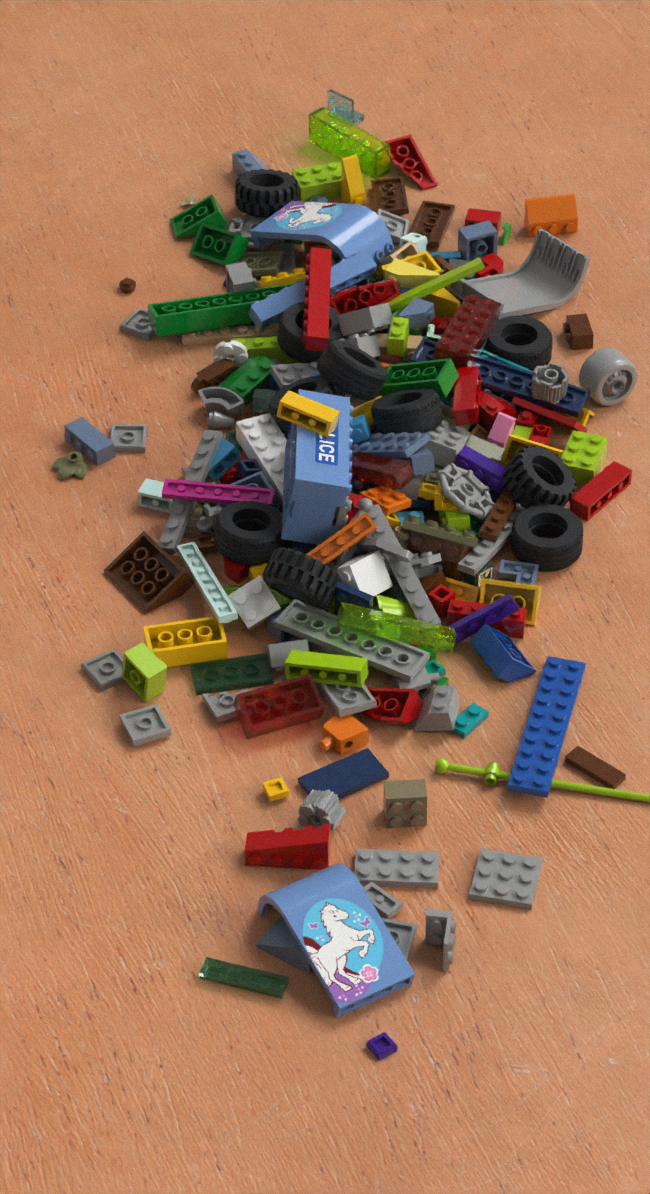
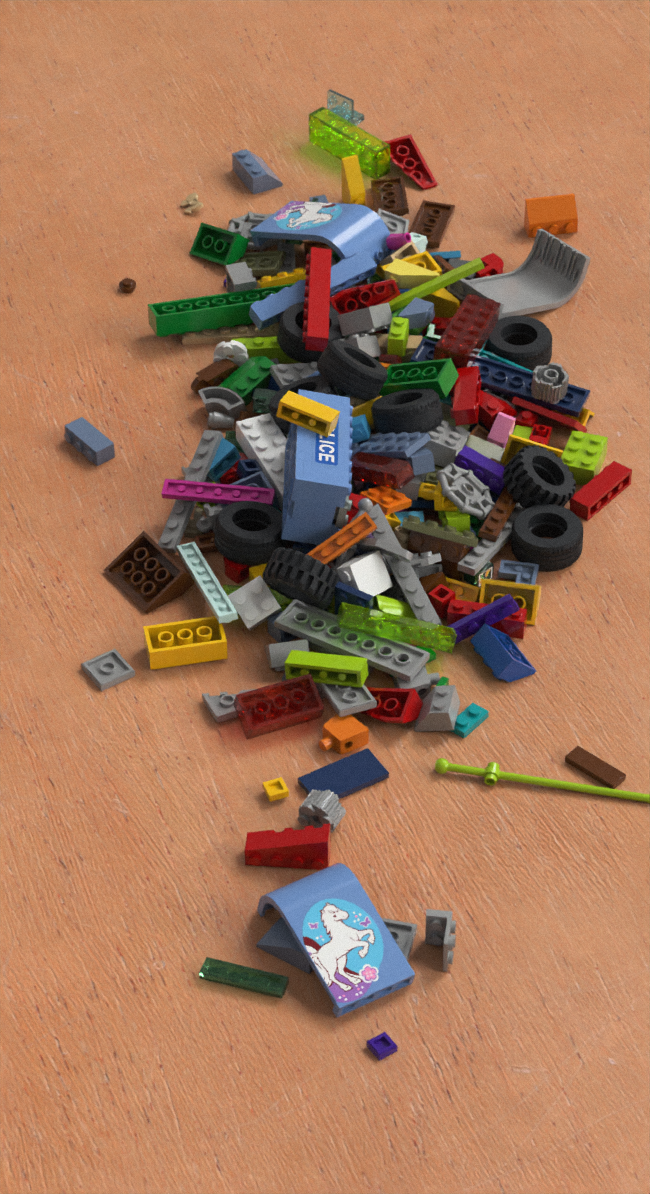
(68, 465): olive plate -> none
(129, 437): light grey tile -> none
(138, 325): light grey tile -> none
(144, 672): lime brick -> none
(145, 725): light grey plate -> none
(150, 496): light aqua brick -> none
(206, 211): green slope -> none
(231, 674): clear green tile -> none
(264, 192): black tyre -> none
(319, 180): lime brick -> none
(385, 904): light grey plate -> none
(396, 241): none -> dark pink cone
(397, 868): light grey plate -> none
(405, 803): dark tan brick -> none
(434, 667): teal tile -> none
(477, 216): red brick -> none
(477, 240): sand blue brick -> none
(506, 234): bright green tile -> none
(506, 879): light grey plate -> none
(546, 727): blue plate -> none
(578, 331): reddish brown brick -> none
(608, 376): light grey wheel -> none

